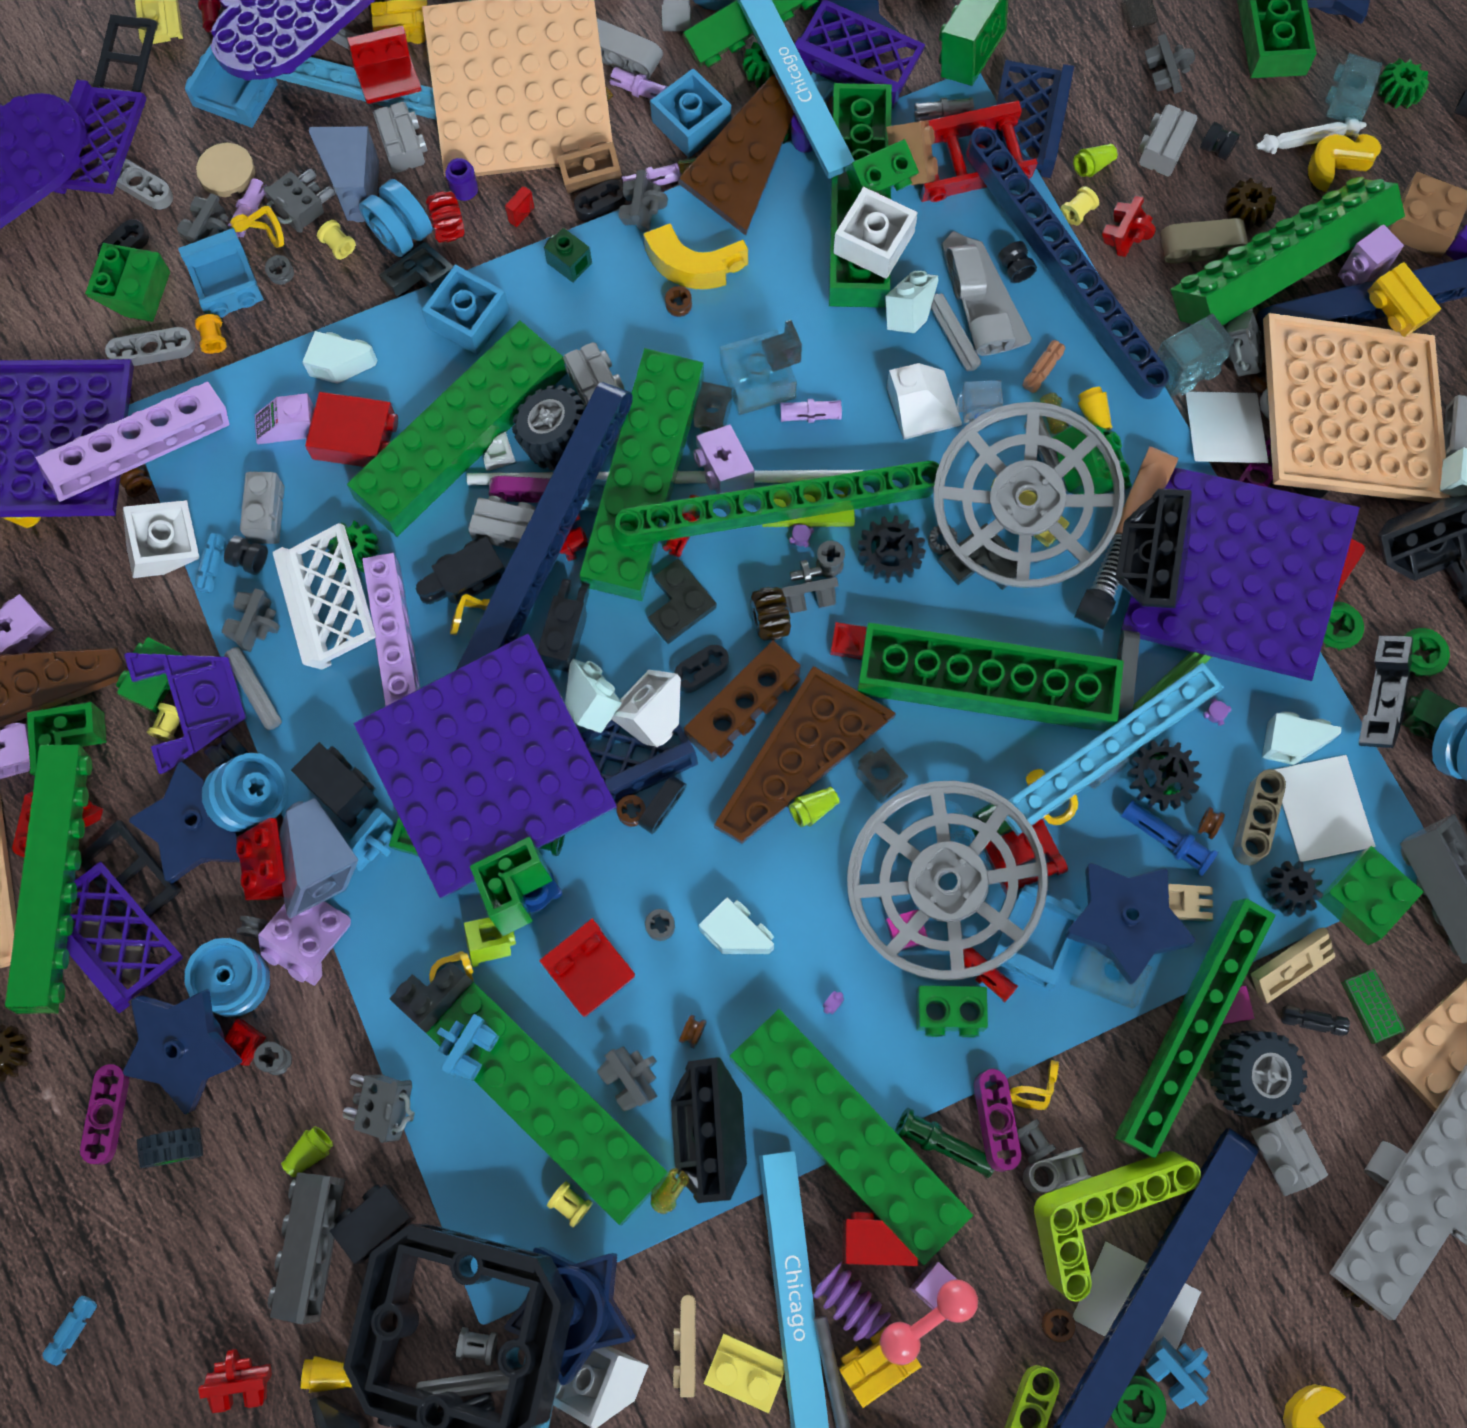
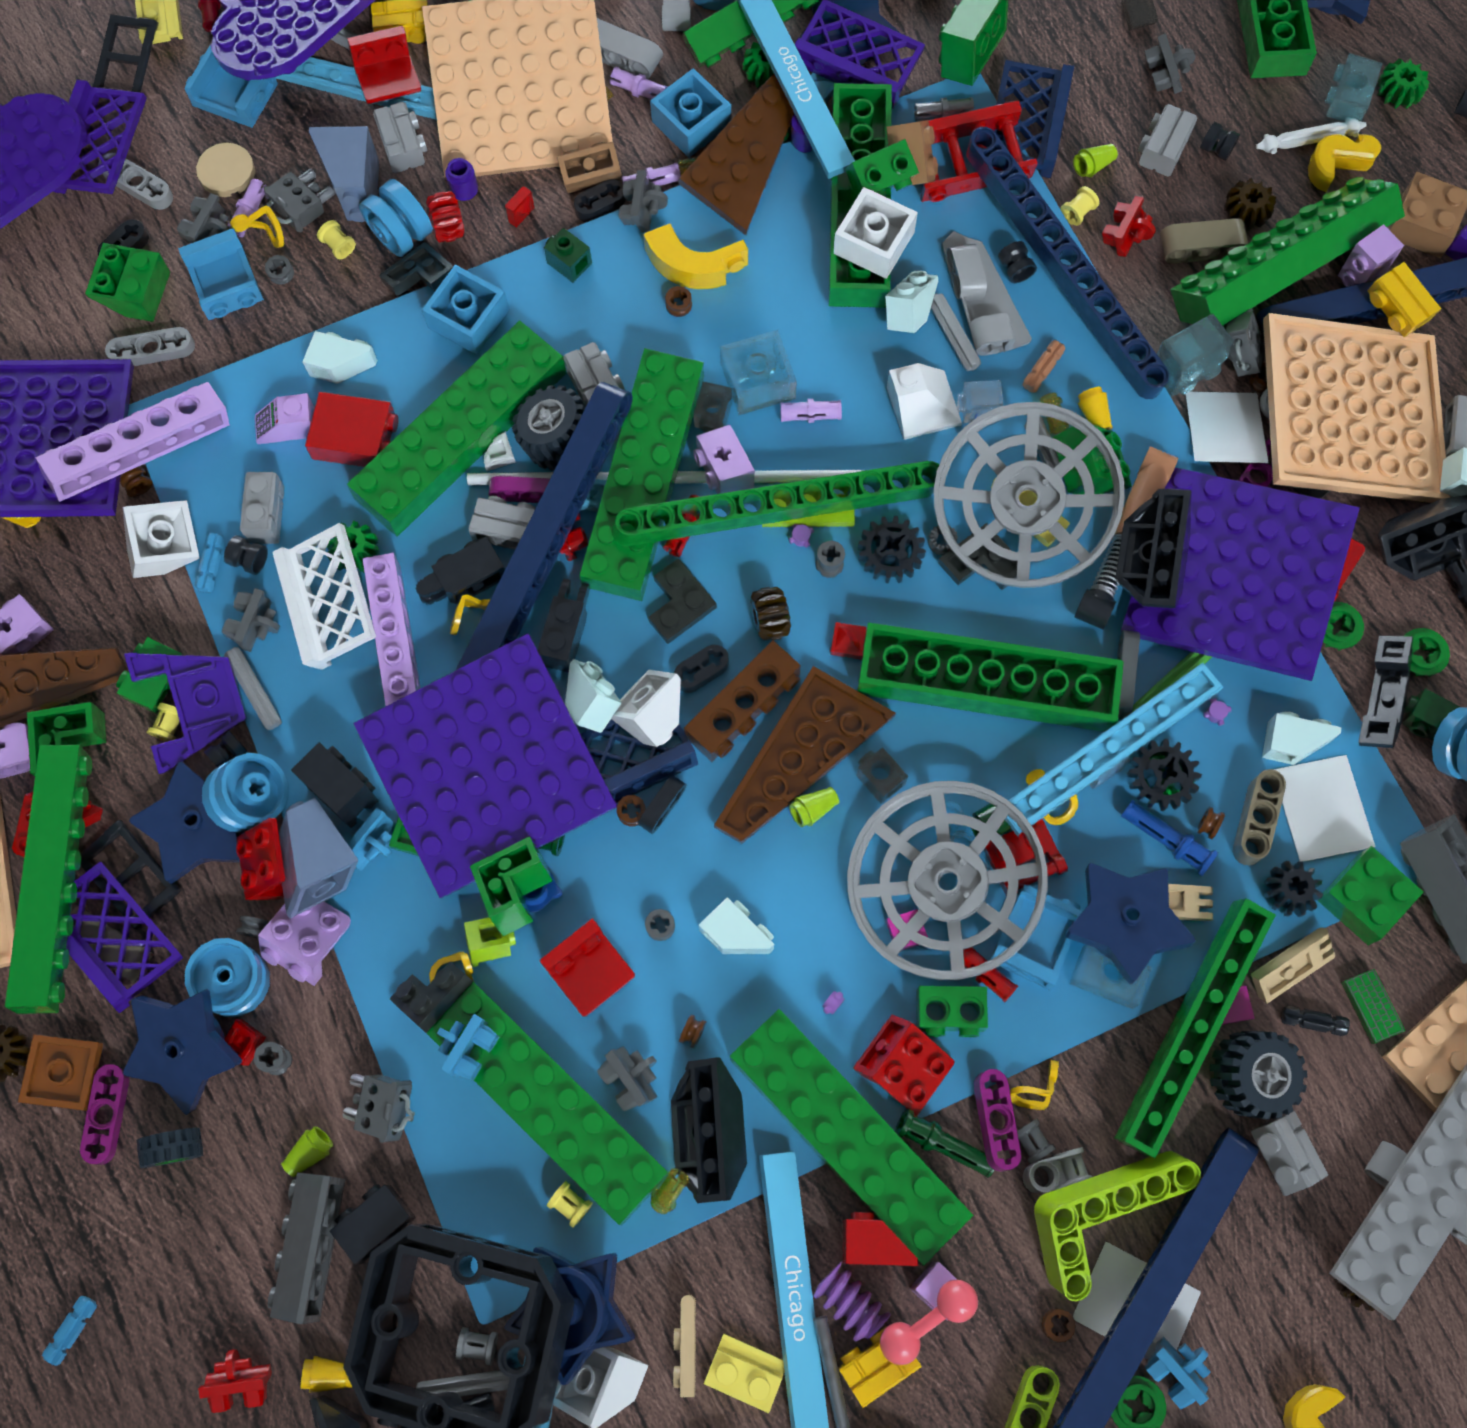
(60, 1072): none -> dark orange plate
(210, 333): light orange bush -> none
(784, 348): clear smoke panel -> none
(823, 589): dark grey hips -> none
(905, 1063): none -> red bracket

